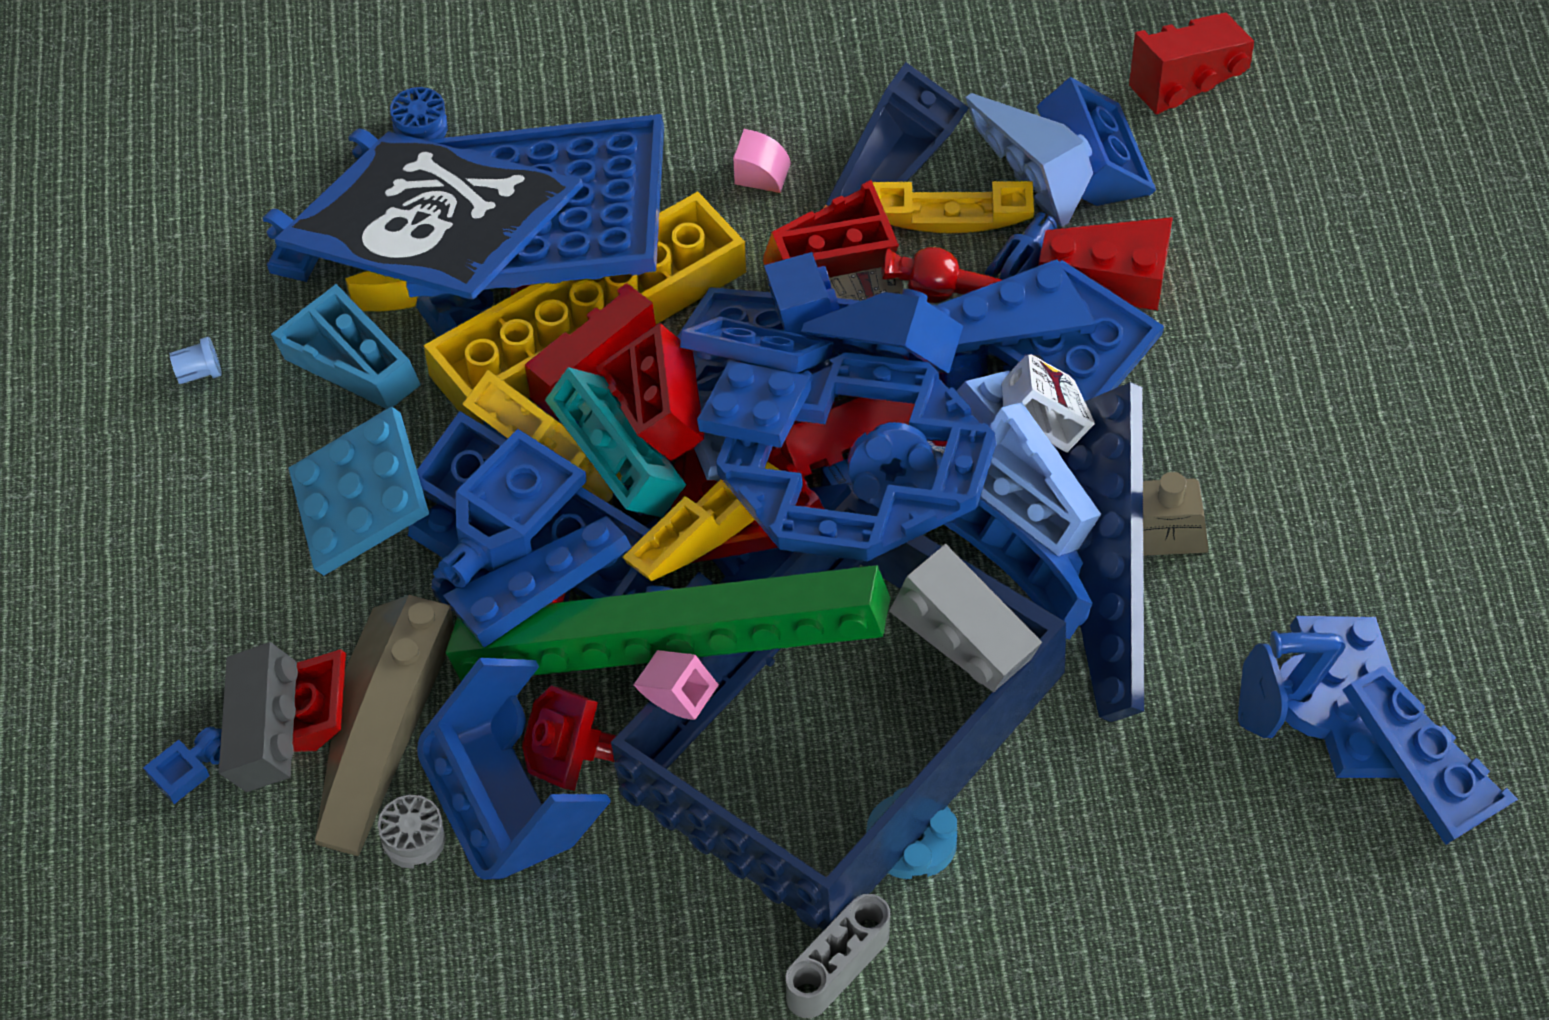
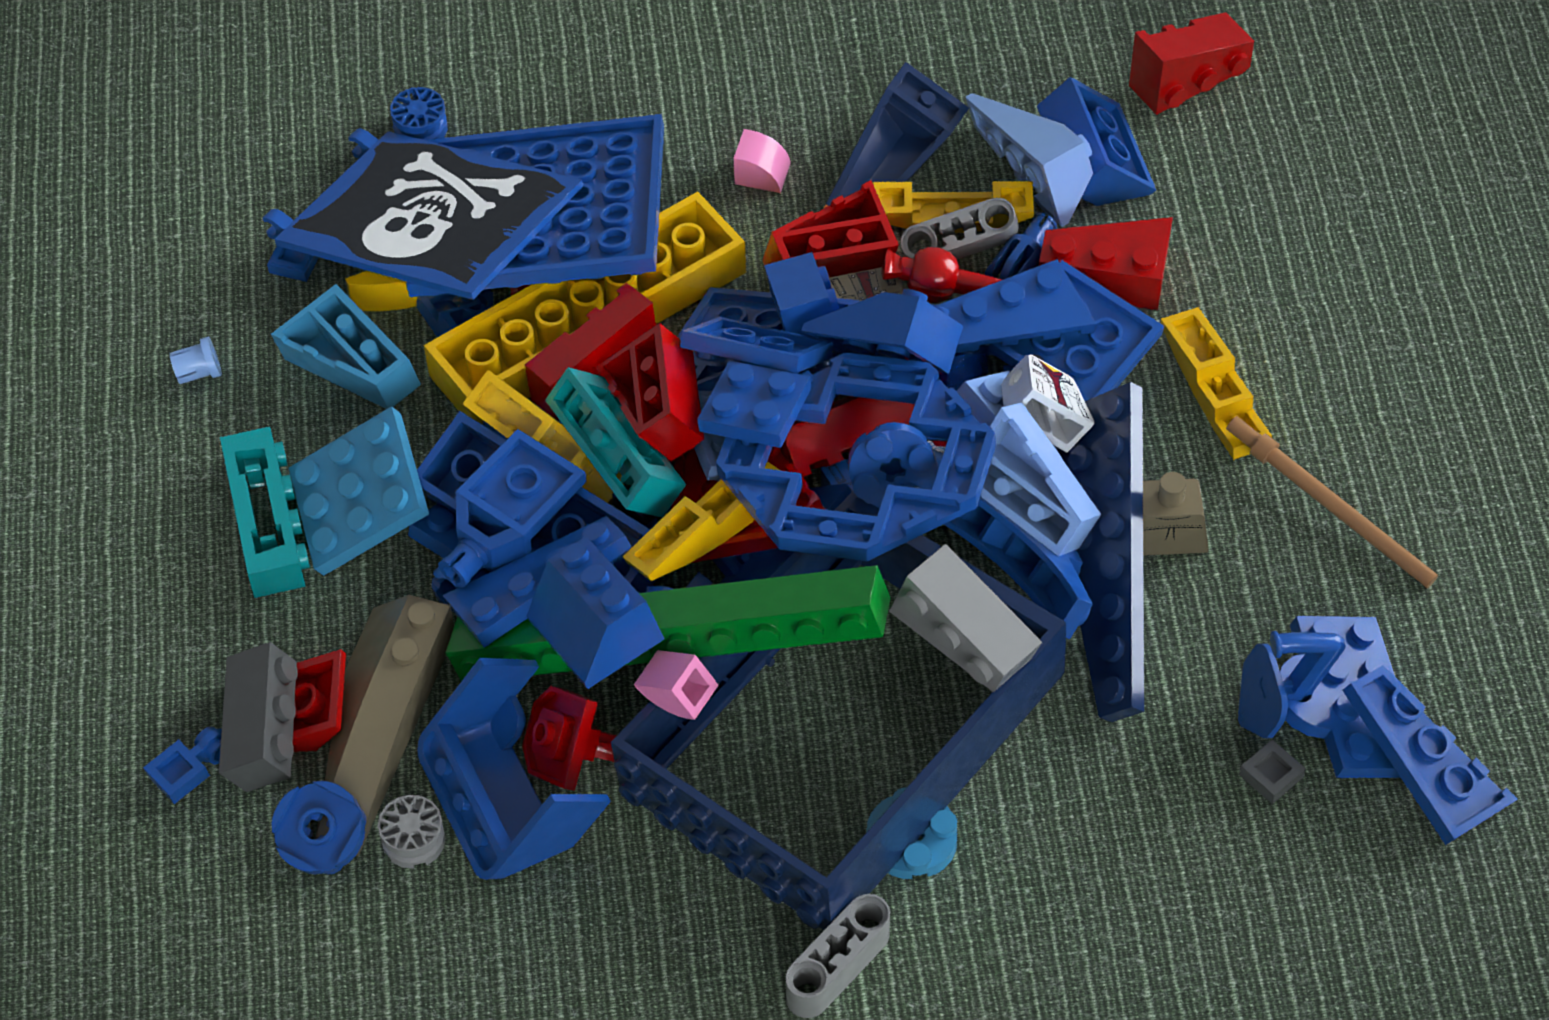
(275, 567): none -> teal brick
(309, 803): none -> blue plate
(591, 613): none -> blue slope
(964, 219): none -> light grey beam
(1212, 376): none -> yellow slope
(1266, 450): none -> medium nougat bar
(1272, 771): none -> dark grey plate

